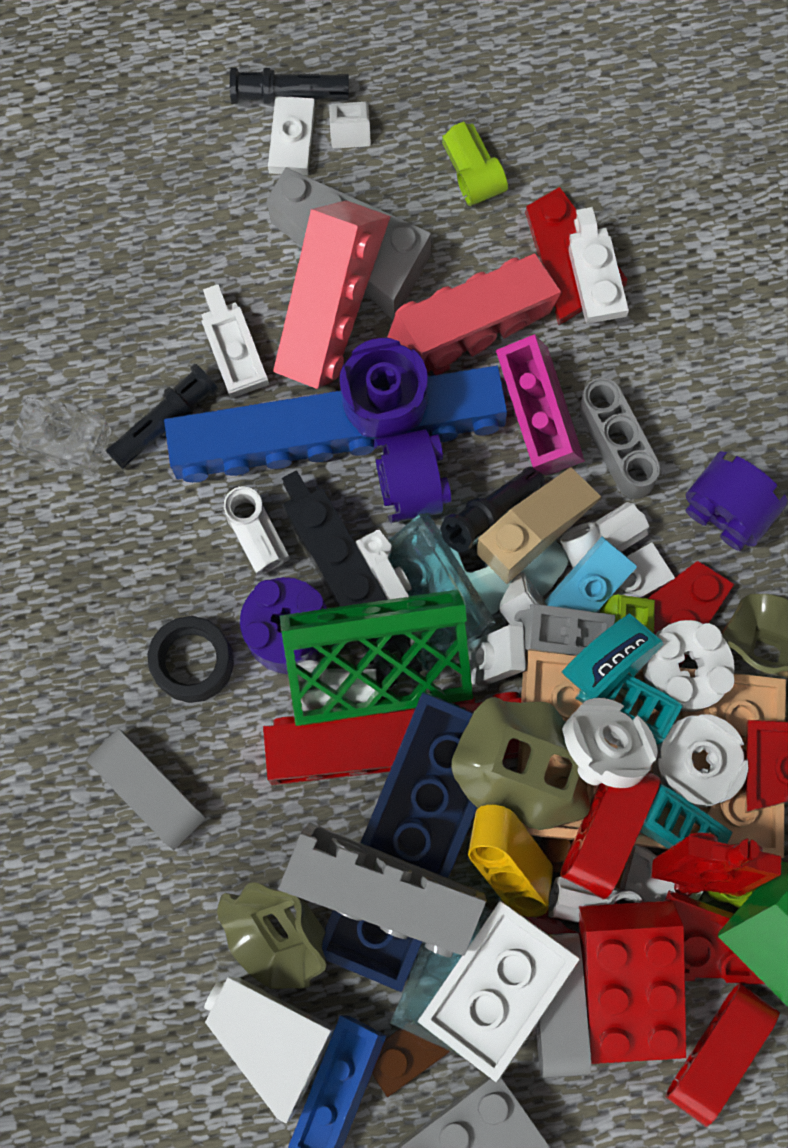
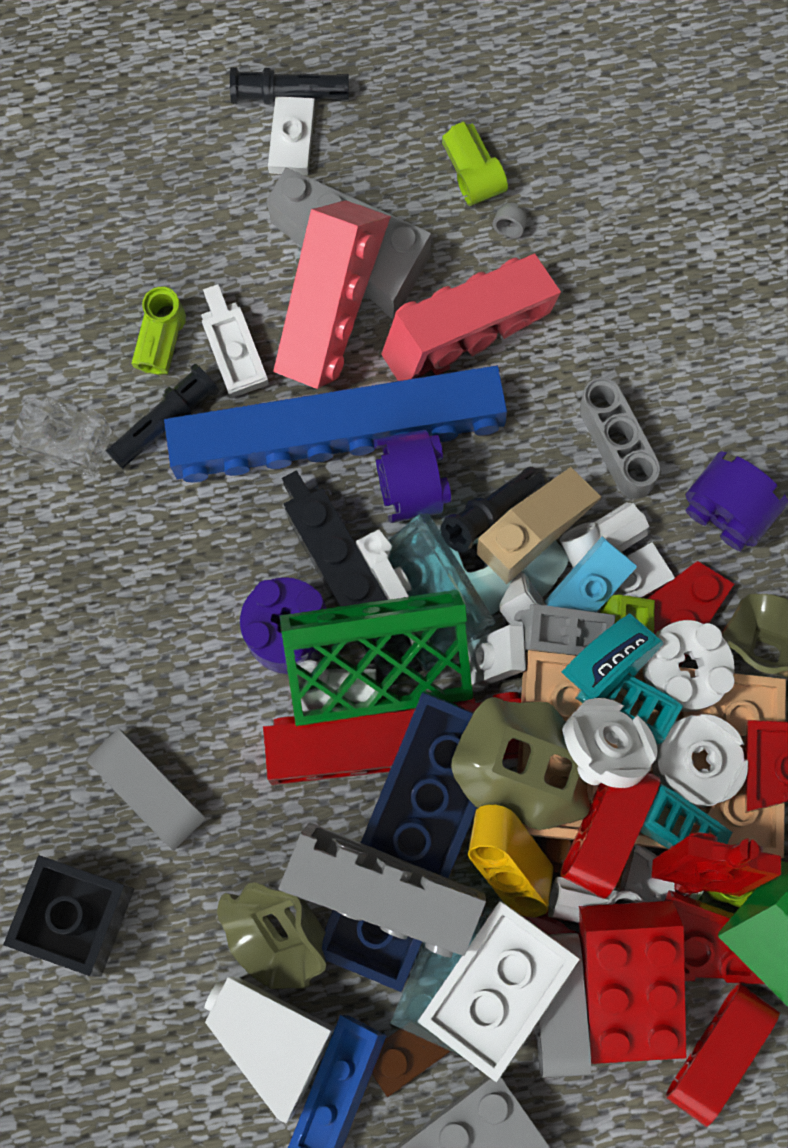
(69, 917): none -> black brick
(158, 334): none -> lime piece
(165, 638): black tyre -> none
(256, 532): white piece -> none
(349, 125): white slope -> none
(389, 365): dark purple brick -> none
(517, 219): none -> light grey hinge
(540, 405): dark pink brick -> none
(551, 224): red wing -> none
(596, 270): white hinge -> none

